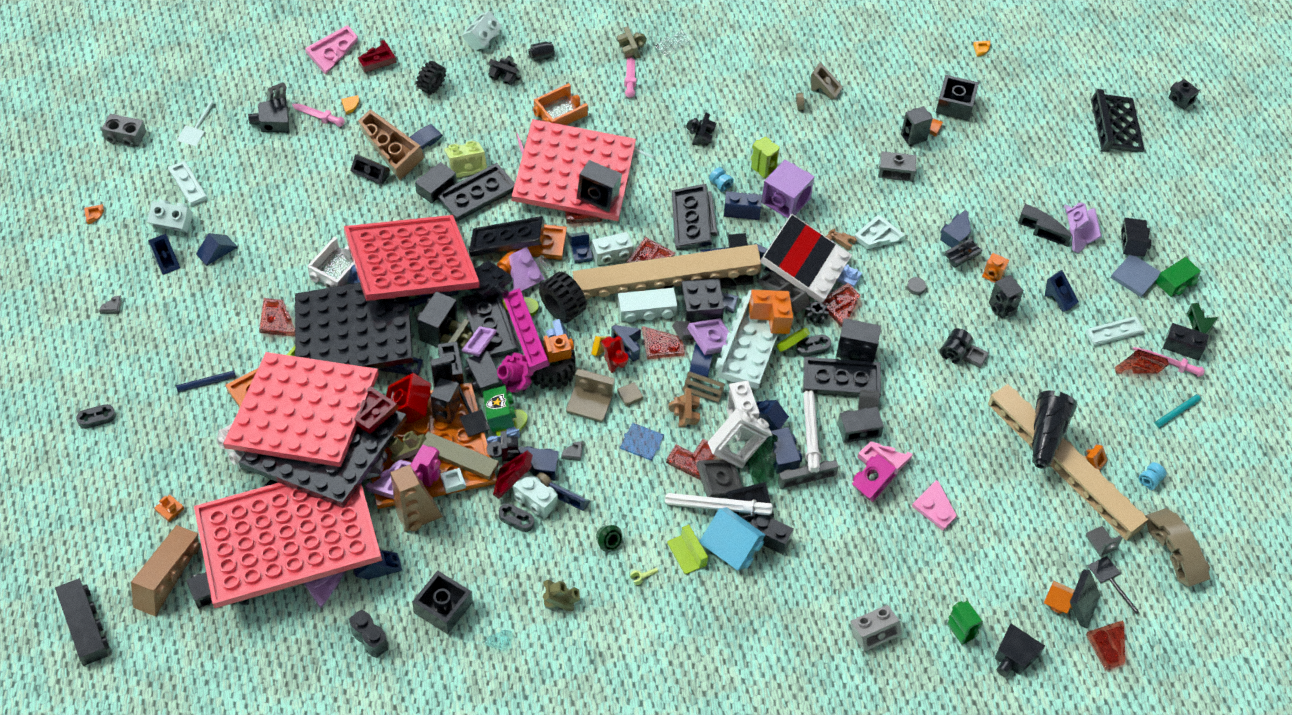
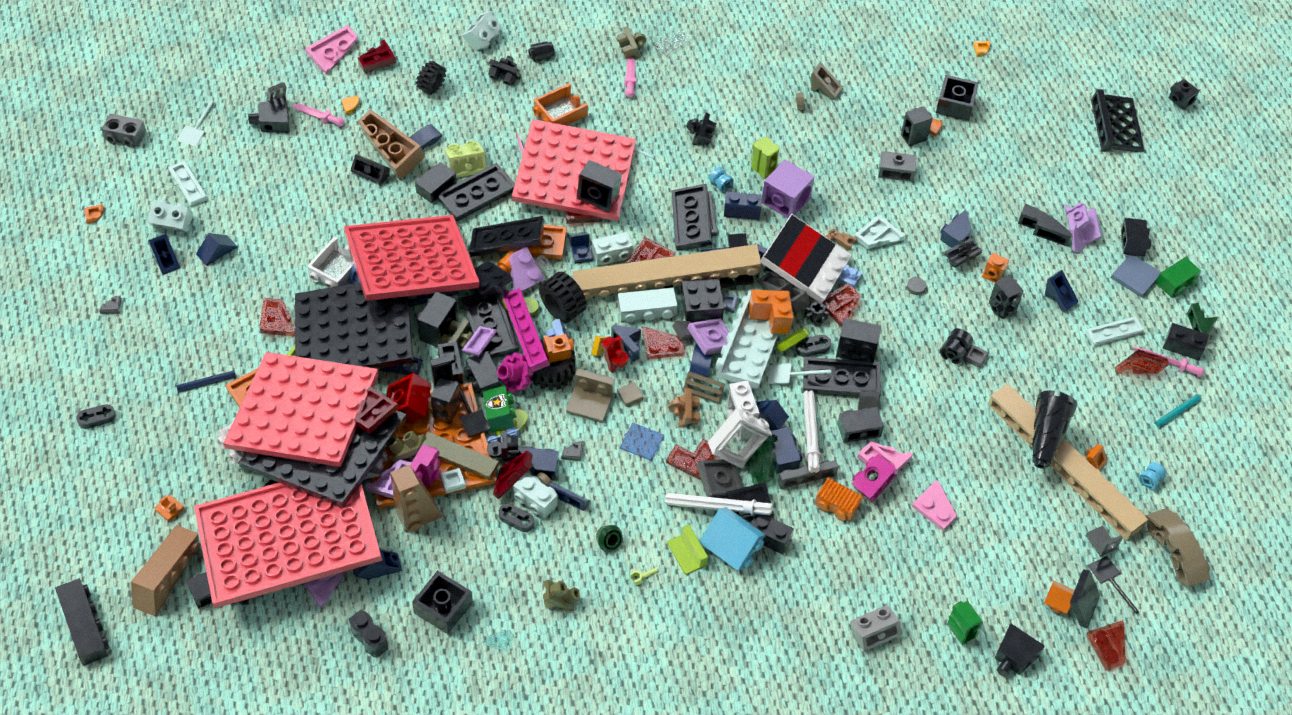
(781, 373): none -> light aqua piece
(838, 500): none -> orange brick

